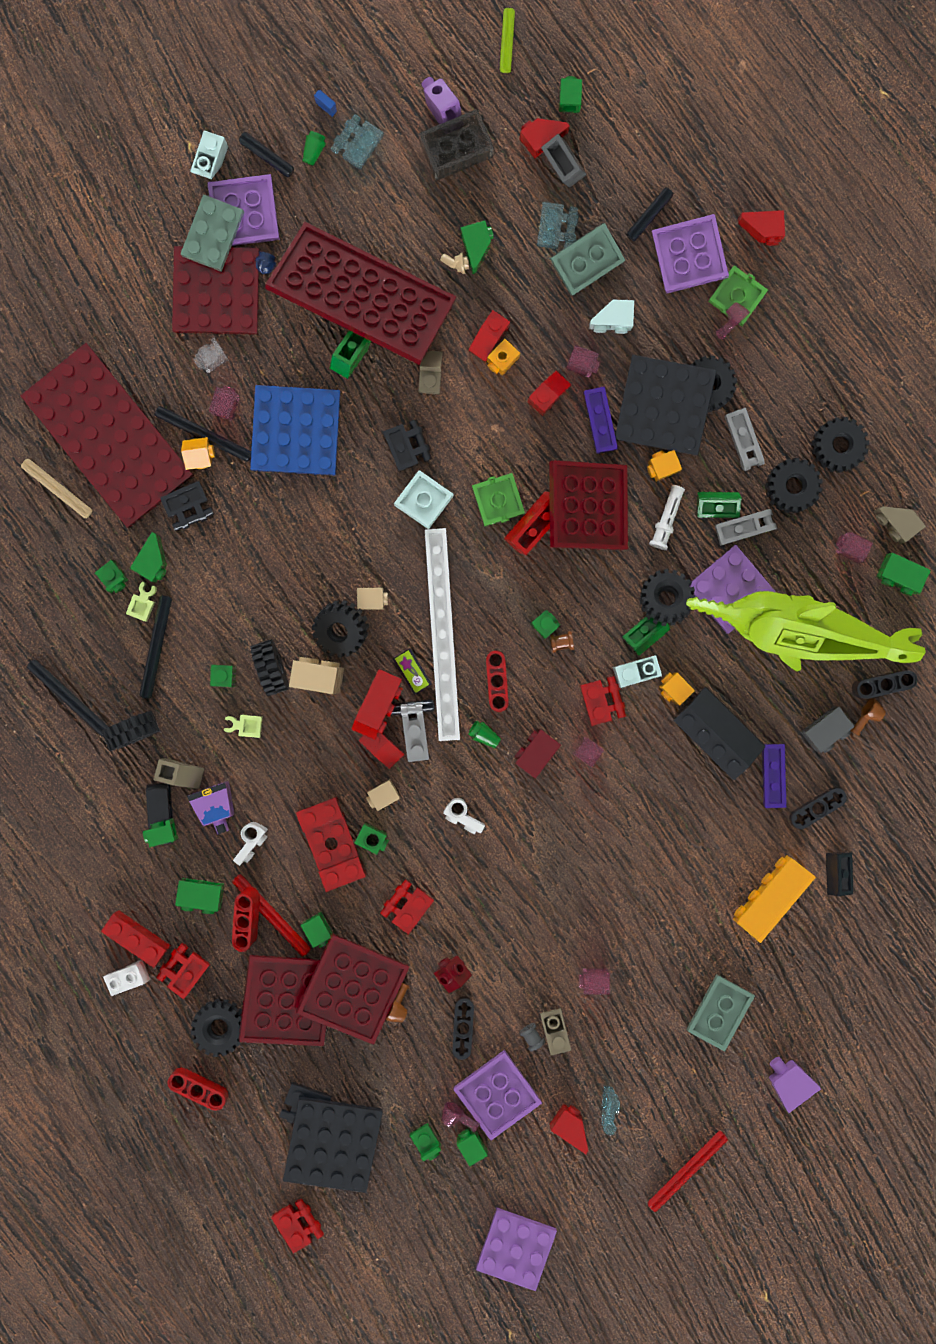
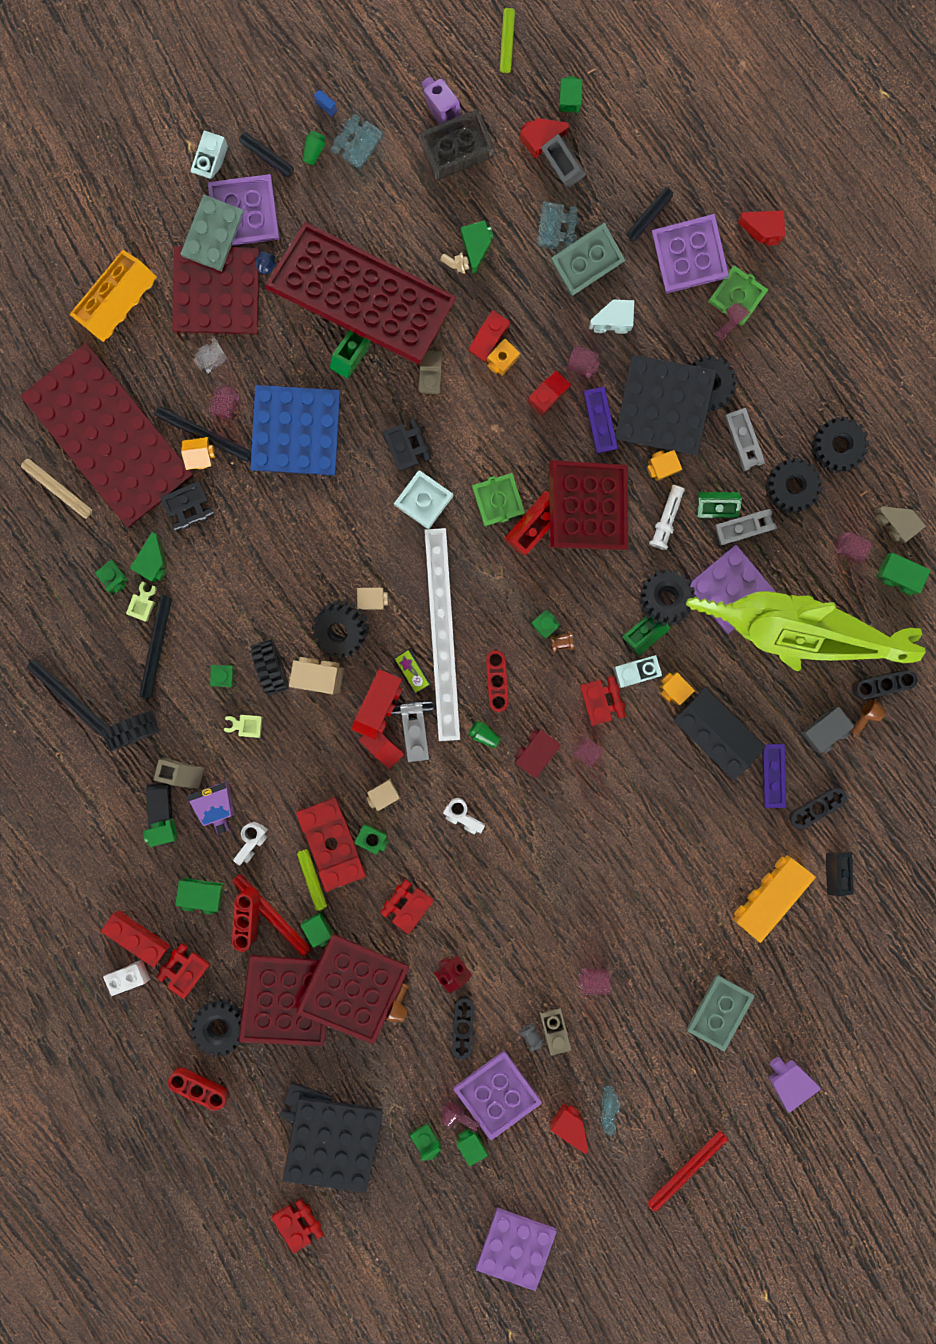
(113, 295): none -> light orange slope
(311, 879): none -> lime axle

